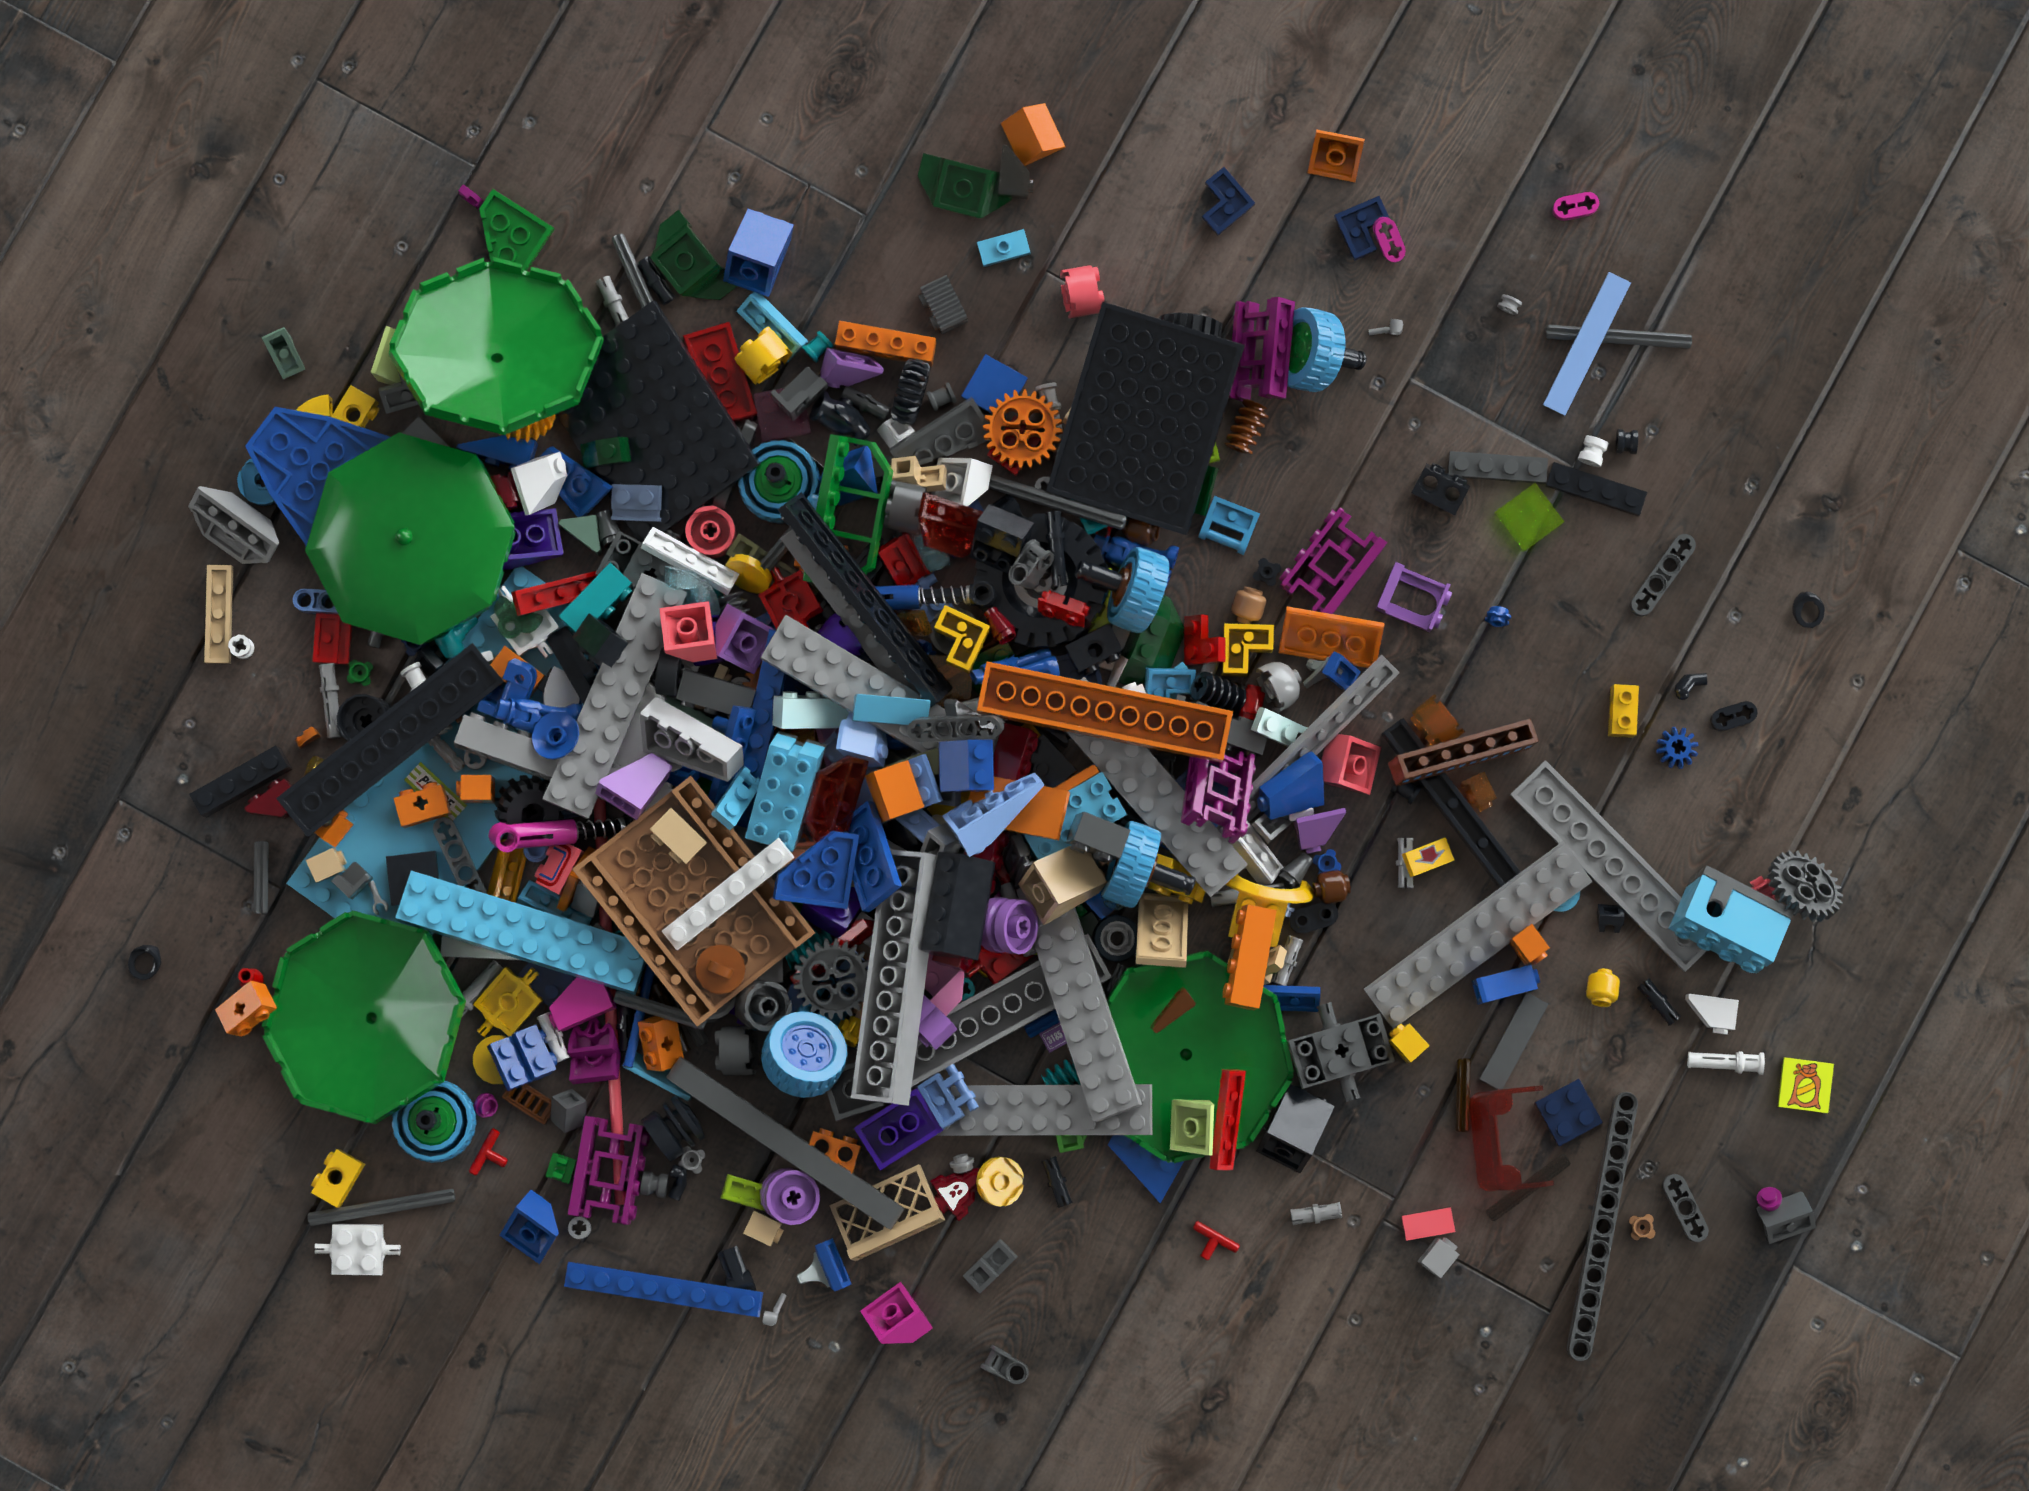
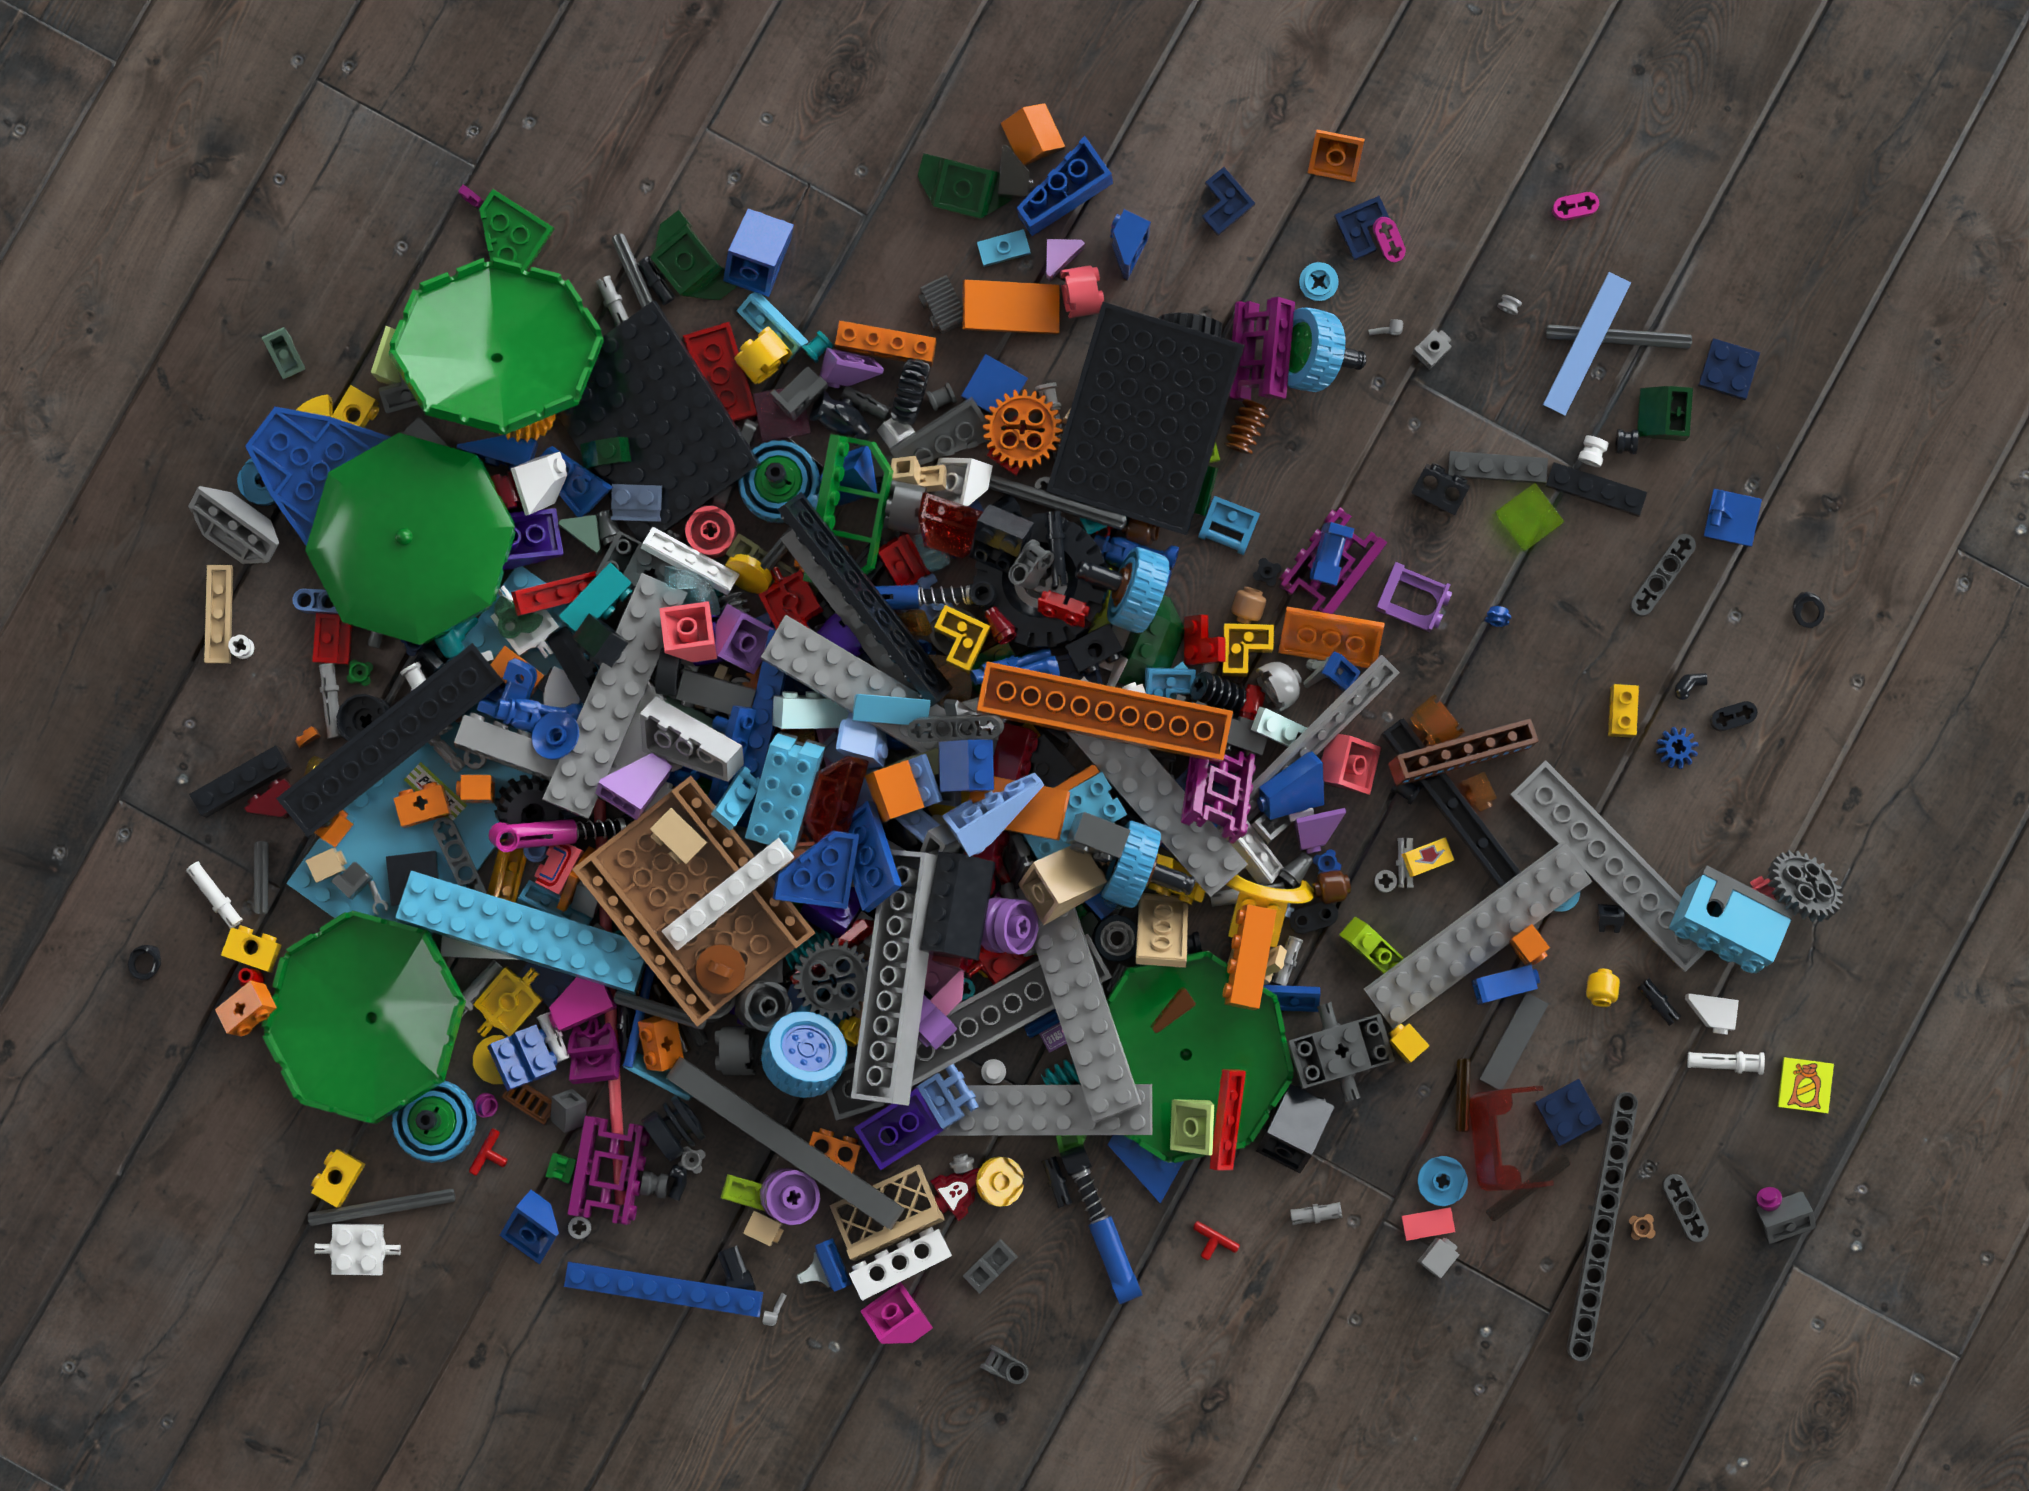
(214, 895): none -> white pin
(236, 948): none -> yellow brick
(868, 1287): none -> white brick
(993, 1071): none -> white plate
(1011, 307): none -> orange tile
(1060, 254): none -> lavender slope
(1065, 188): none -> blue wedge
(1102, 1227): none -> piece
(1129, 239): none -> blue slope
(1193, 943): none -> black wheel
(1318, 270): none -> medium azure gear
(1329, 553): none -> blue piece
(1370, 945): none -> lime slope
(1380, 887): none -> light grey bush
(1429, 356): none -> light grey brick
(1454, 1174): none -> dark azure plate
(1665, 413): none -> dark green slope
(1729, 369): none -> dark blue plate
(1732, 517): none -> blue plate

